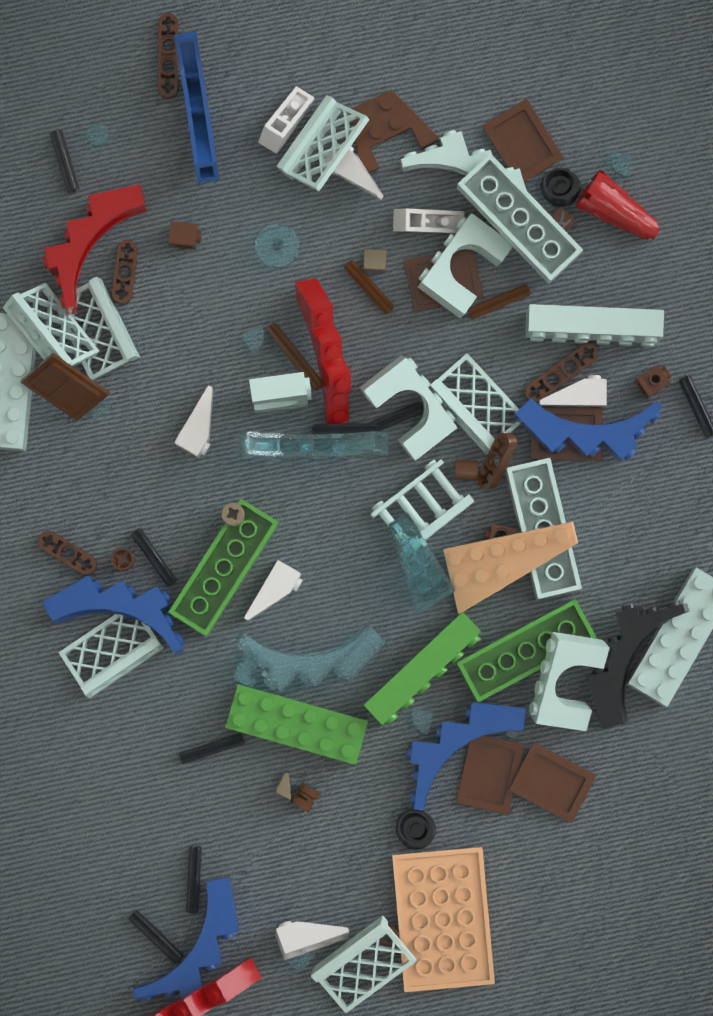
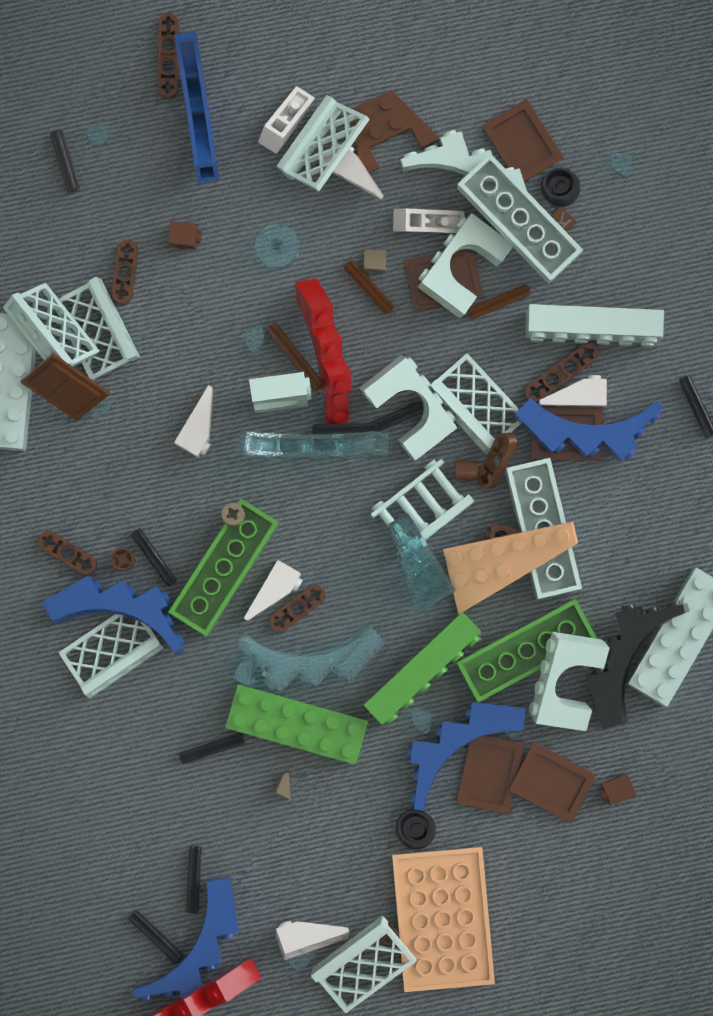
(104, 212): red arch -> none
(307, 792): reddish brown wheel -> none
(314, 603): none -> reddish brown beam
(614, 206): red cone -> none
(617, 789): none -> reddish brown brick
(645, 382): reddish brown brick -> none

